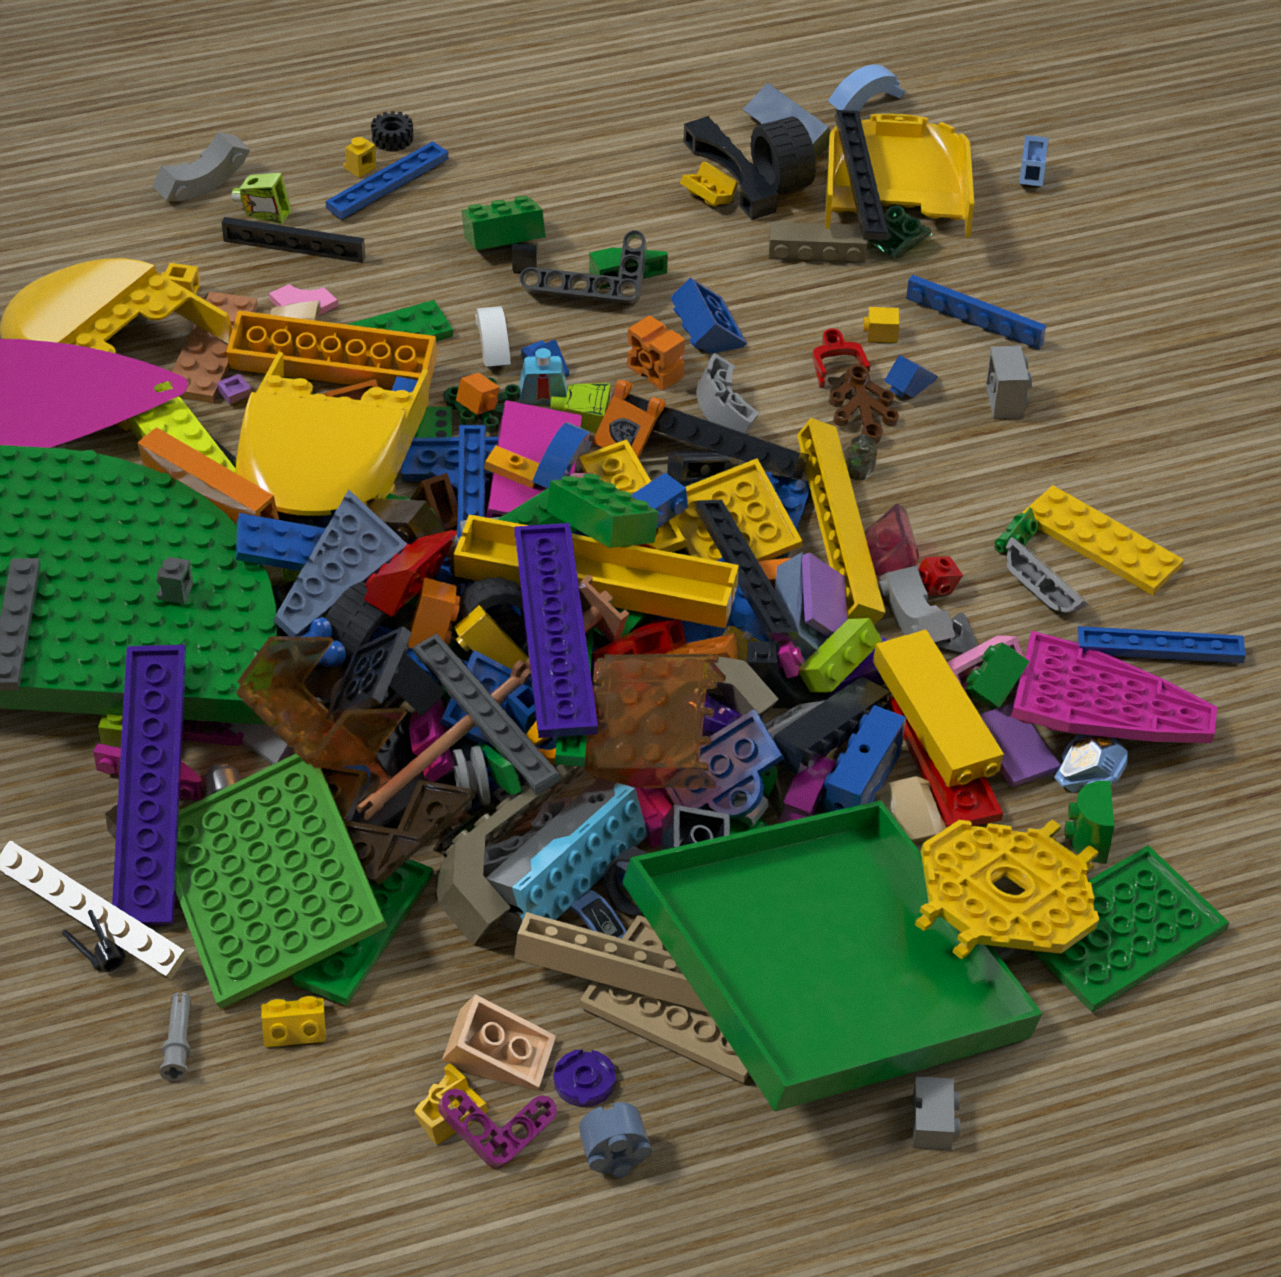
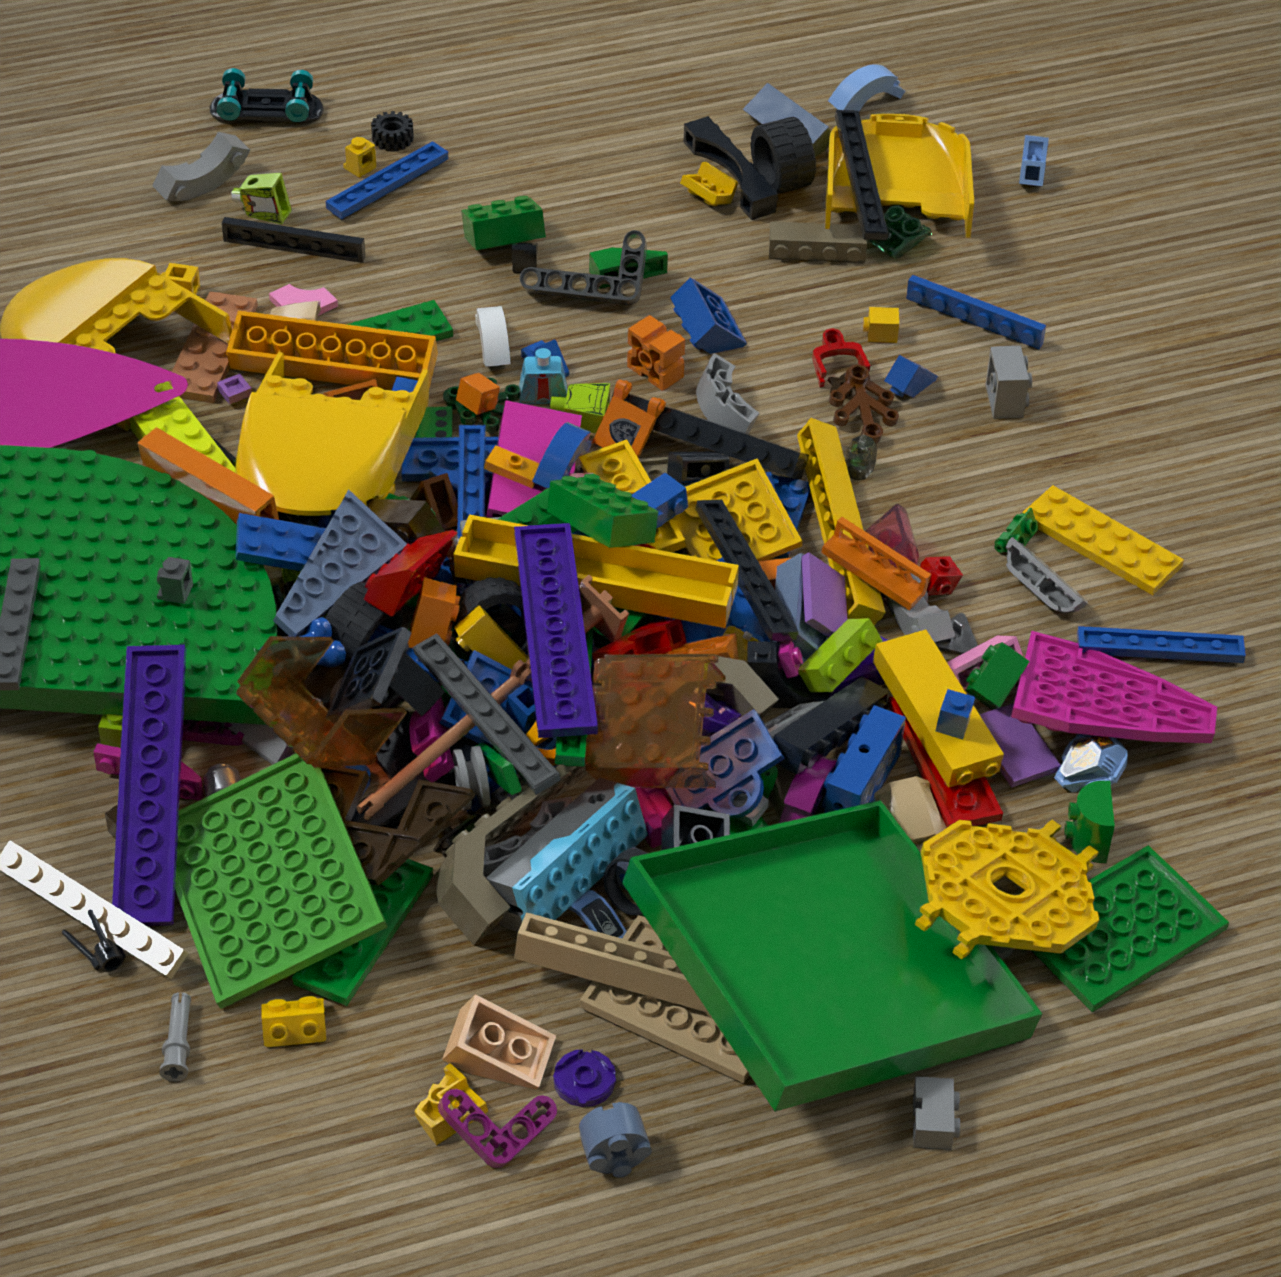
(266, 104): none -> piece
(875, 567): none -> orange fence
(955, 714): none -> blue brick

